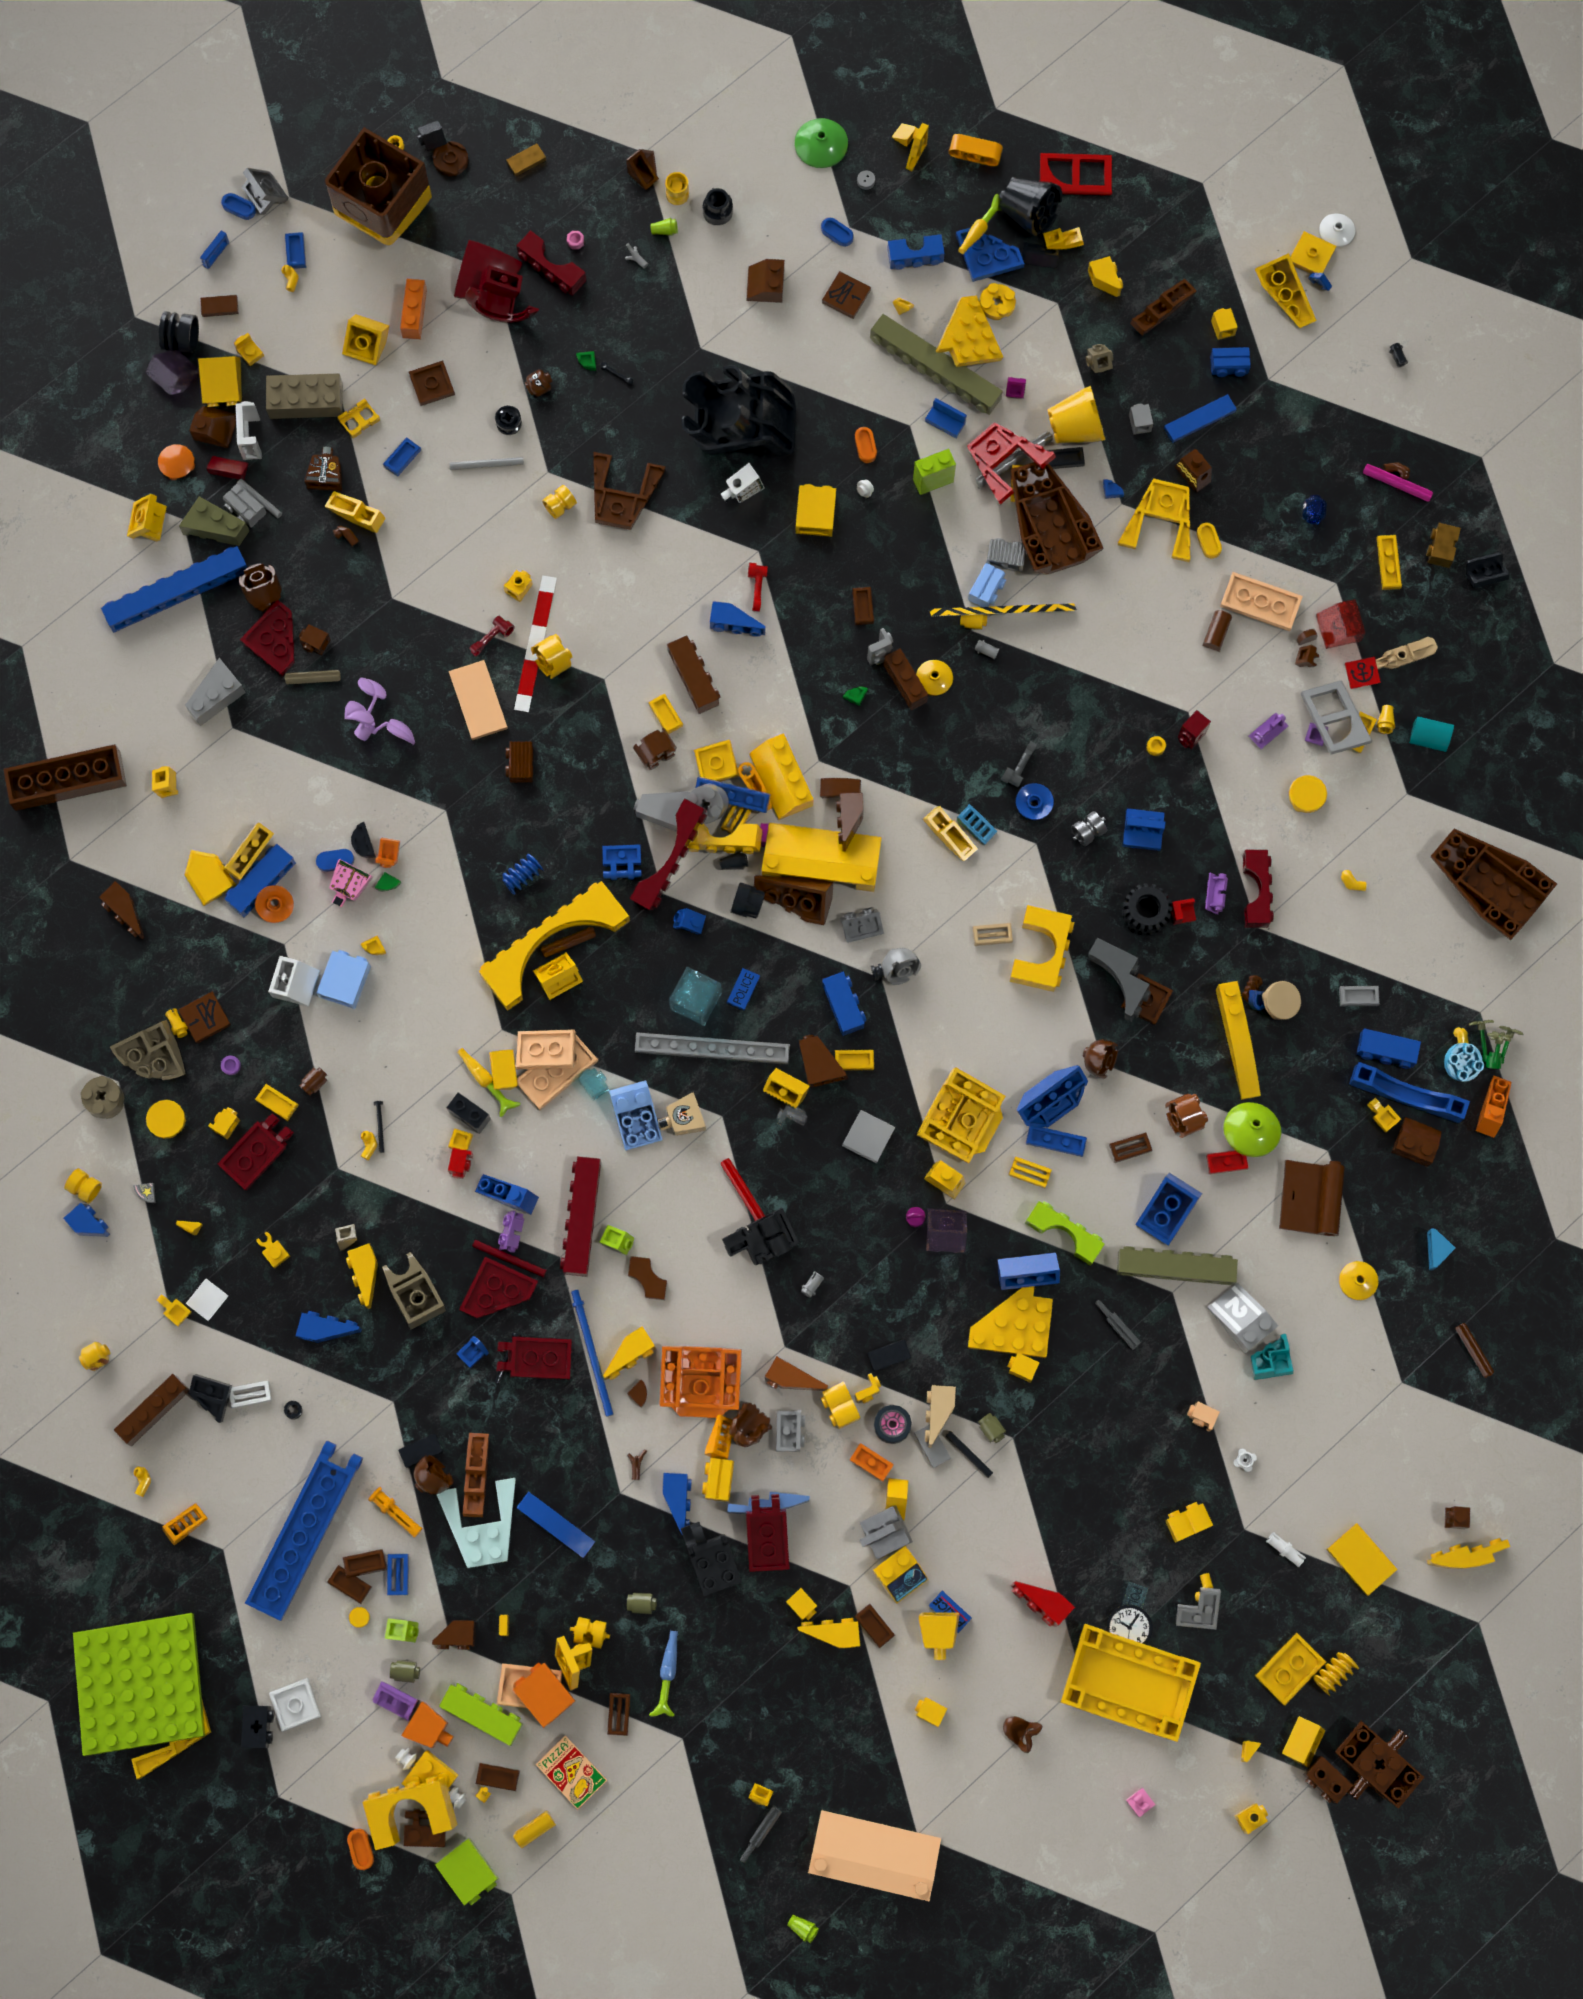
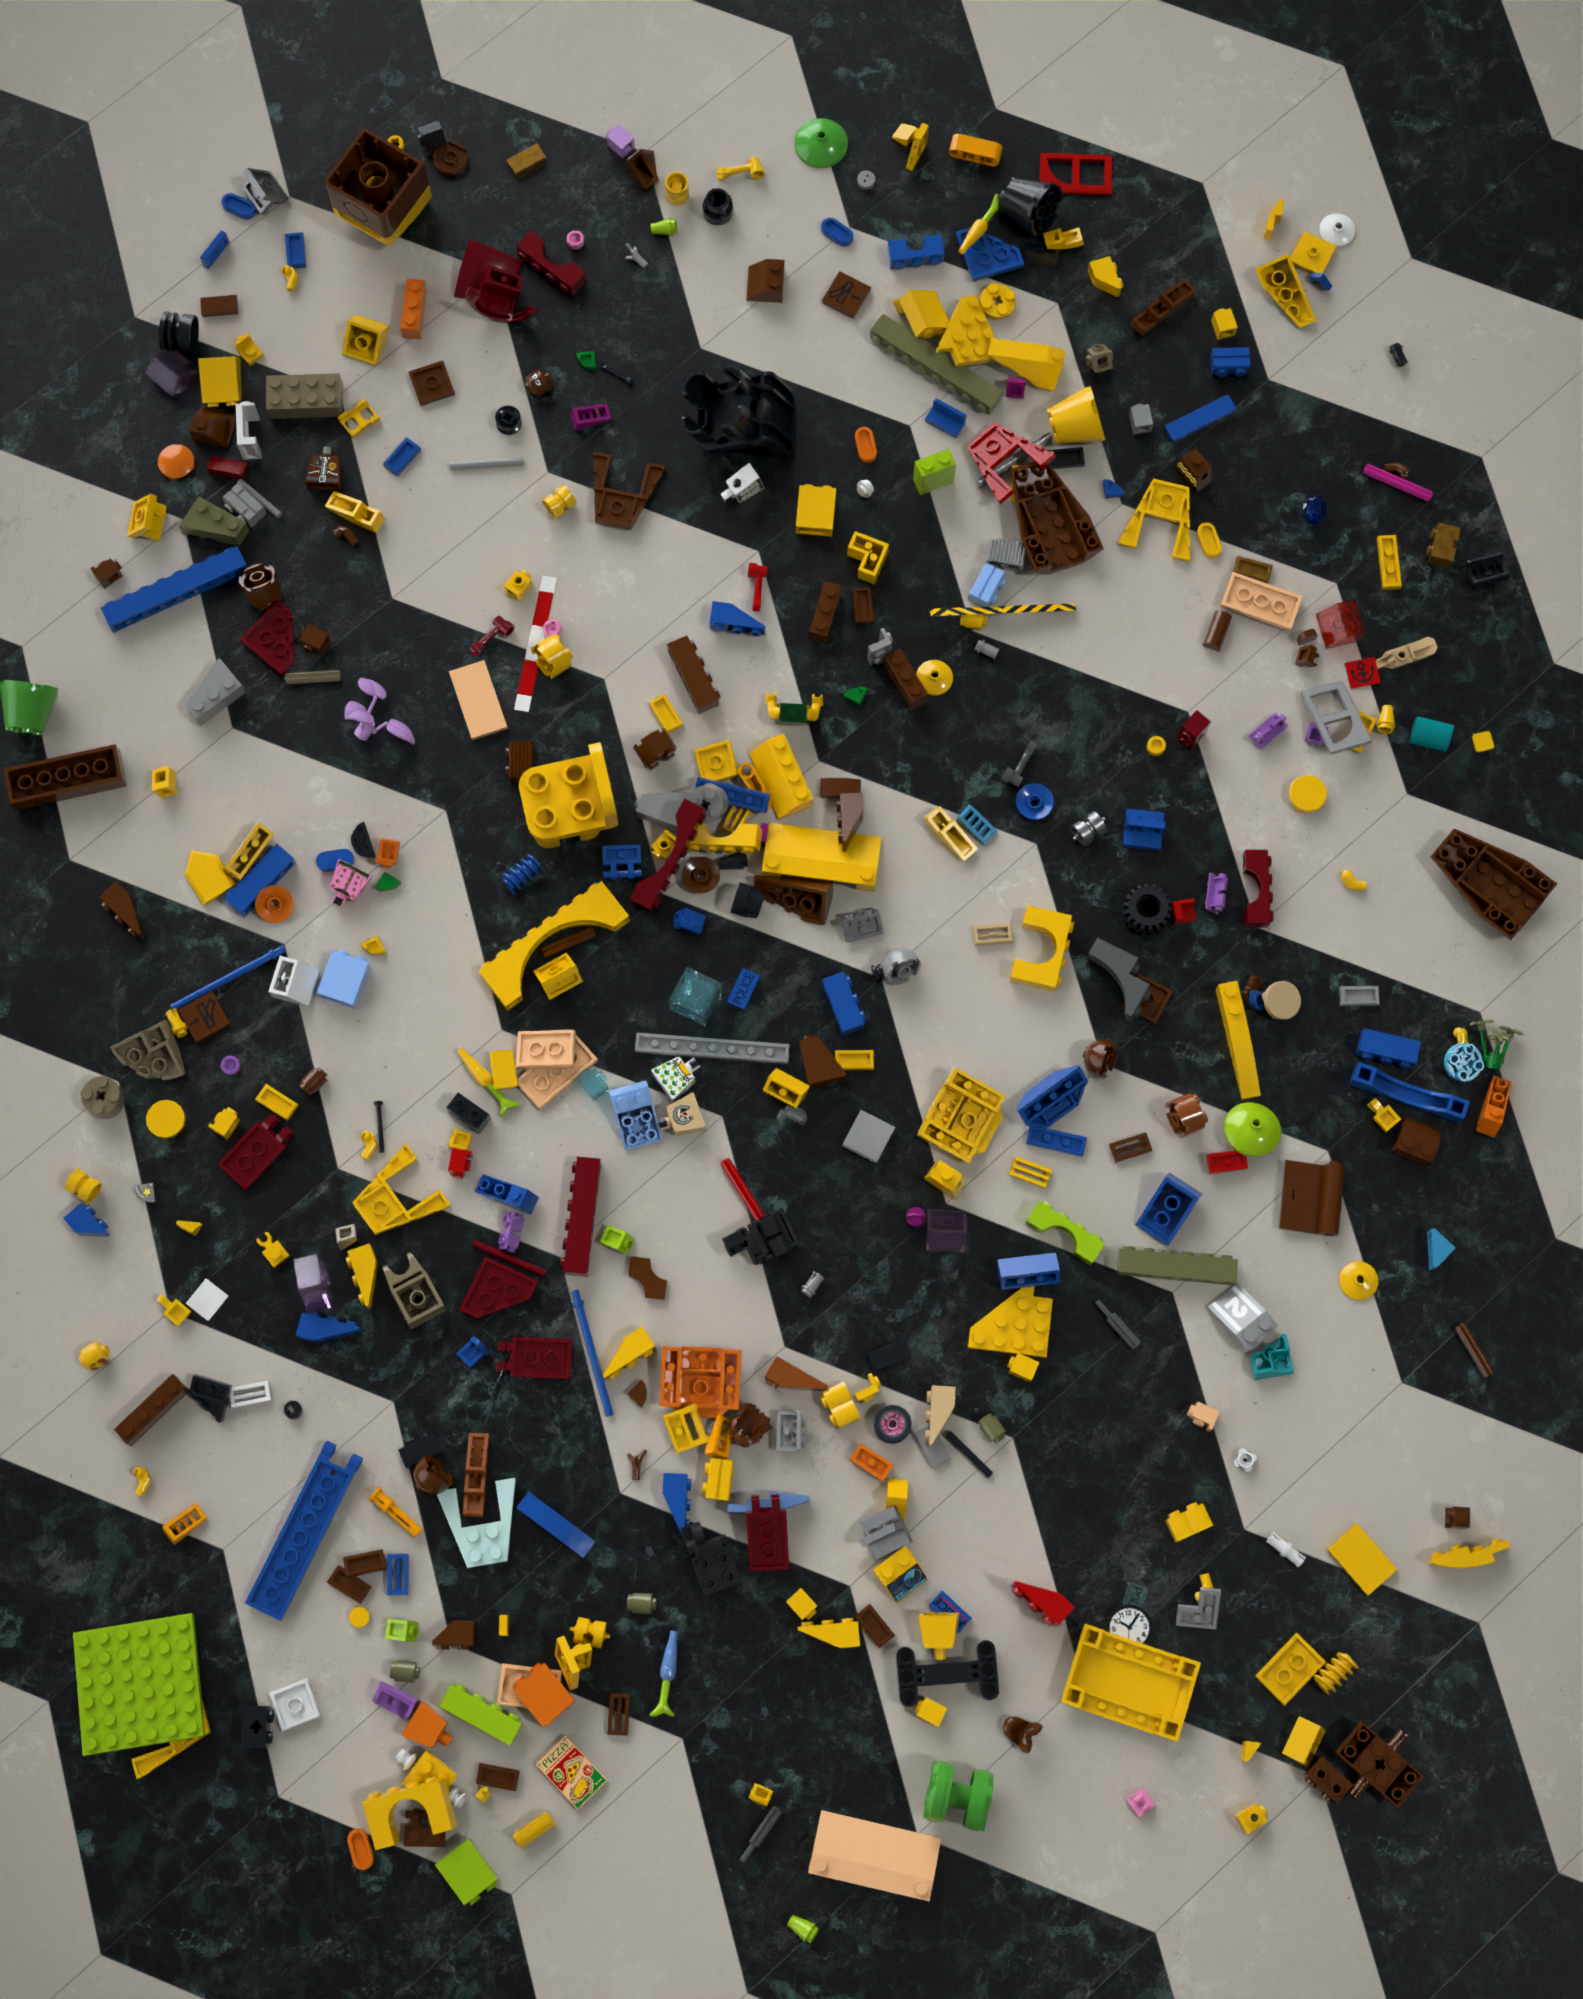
(26, 706): none -> bright green cone
(107, 572): none -> reddish brown brick
(272, 954): none -> blue bar
(313, 1283): none -> clear purple brick
(383, 1209): none -> yellow wing
(552, 627): none -> bright pink tile
(568, 799): none -> yellow piece
(588, 410): none -> magenta slope
(620, 141): none -> lavender brick
(663, 853): none -> yellow brick
(675, 1077): none -> white torso
(680, 1431): none -> yellow plate
(699, 866): none -> reddish brown dish
(754, 167): none -> yellow brick
(793, 713): none -> torso
(825, 612): none -> reddish brown arch
(871, 553): none -> yellow brick
(925, 313): none -> yellow brick
(947, 1673): none -> black beam
(972, 1798): none -> bright green piece
(1033, 361): none -> yellow wedge
(1253, 569): none -> pearl gold tile
(1274, 218): none -> yellow slope
(1482, 741): none -> yellow piece

